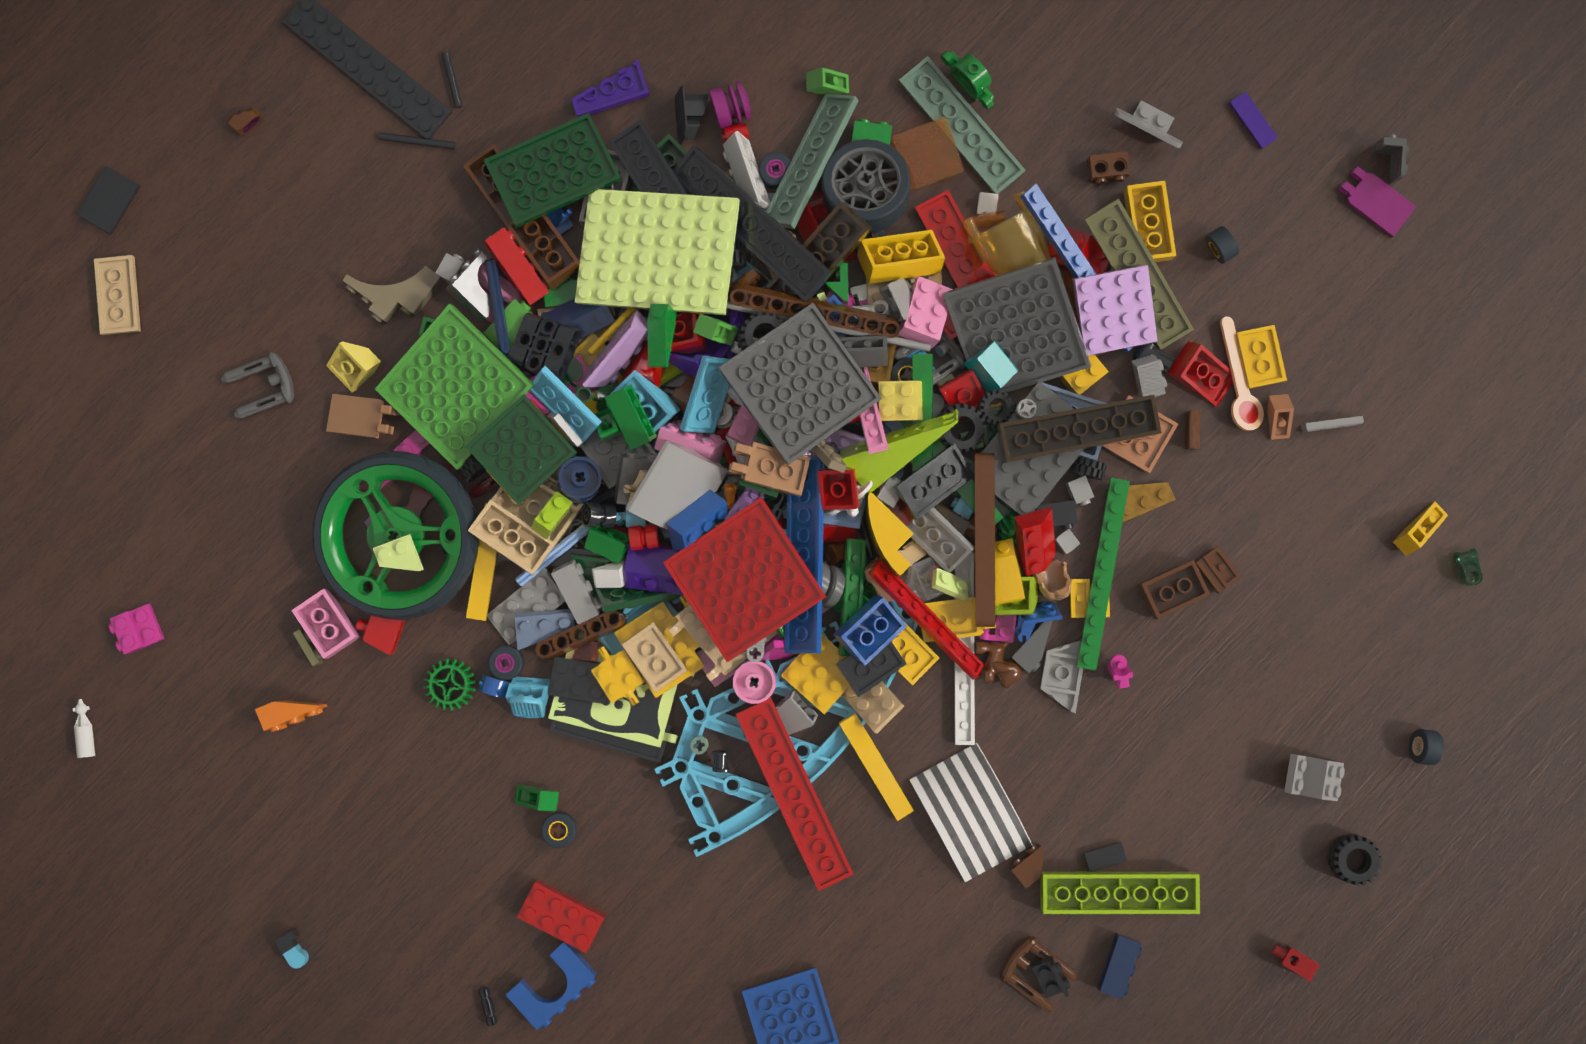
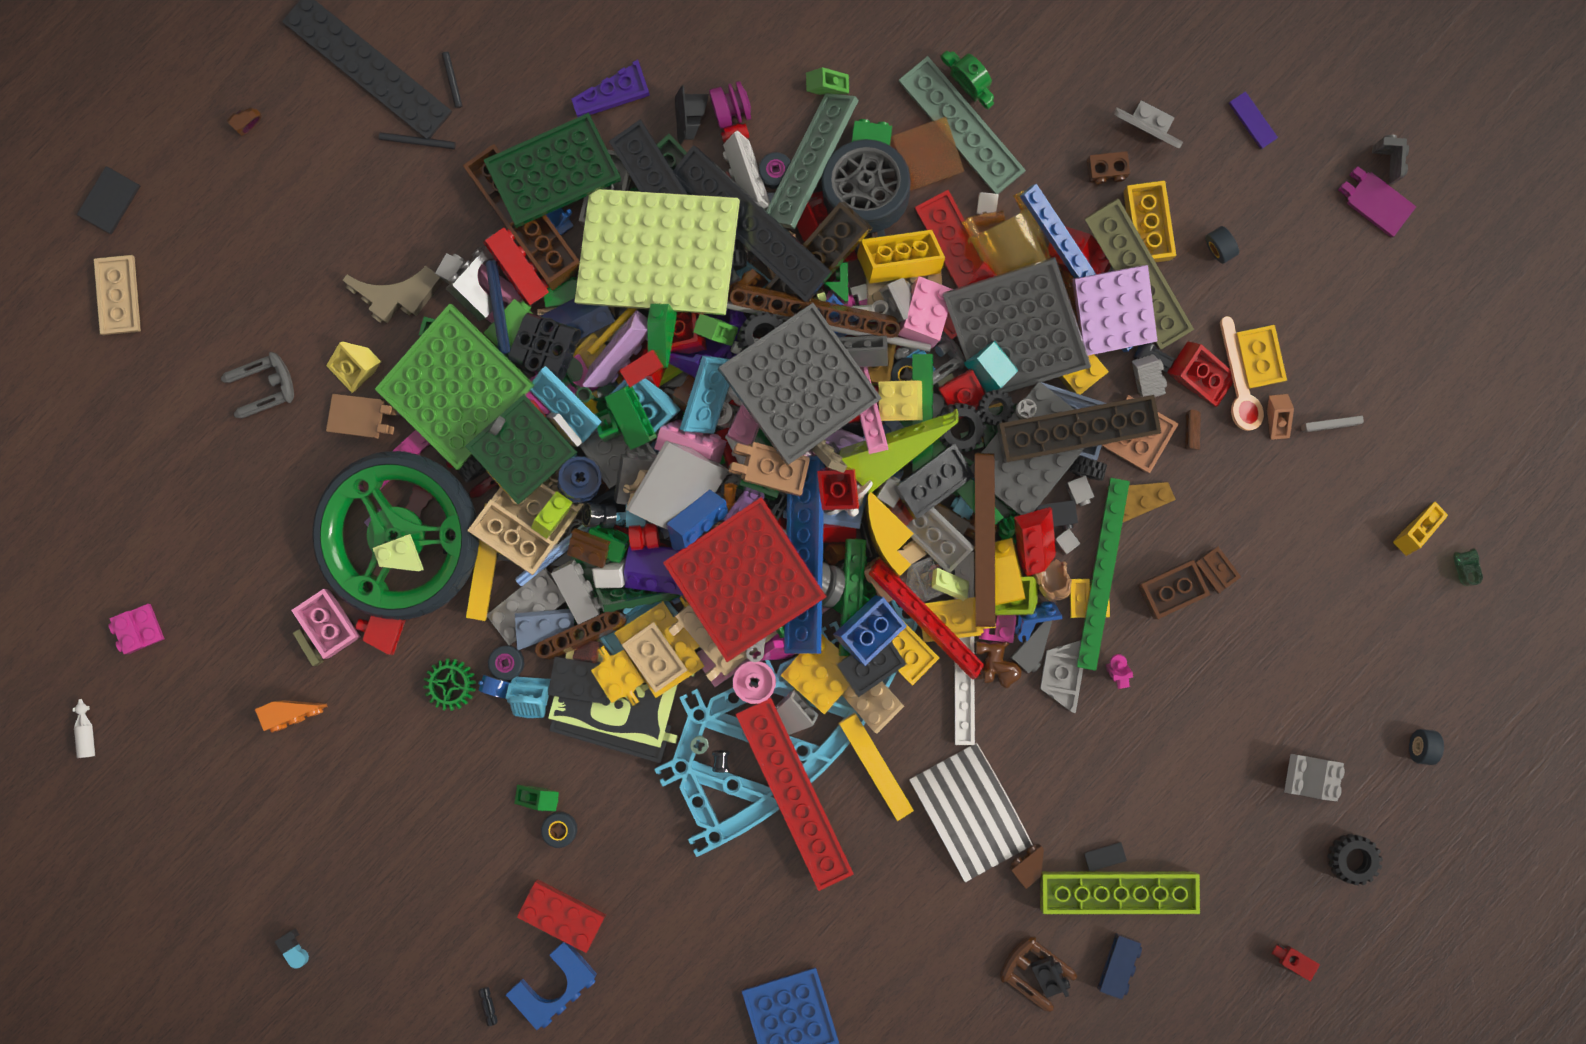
(497, 425): none -> dark grey tile
(588, 548): none -> reddish brown plate
(641, 368): none -> red tile

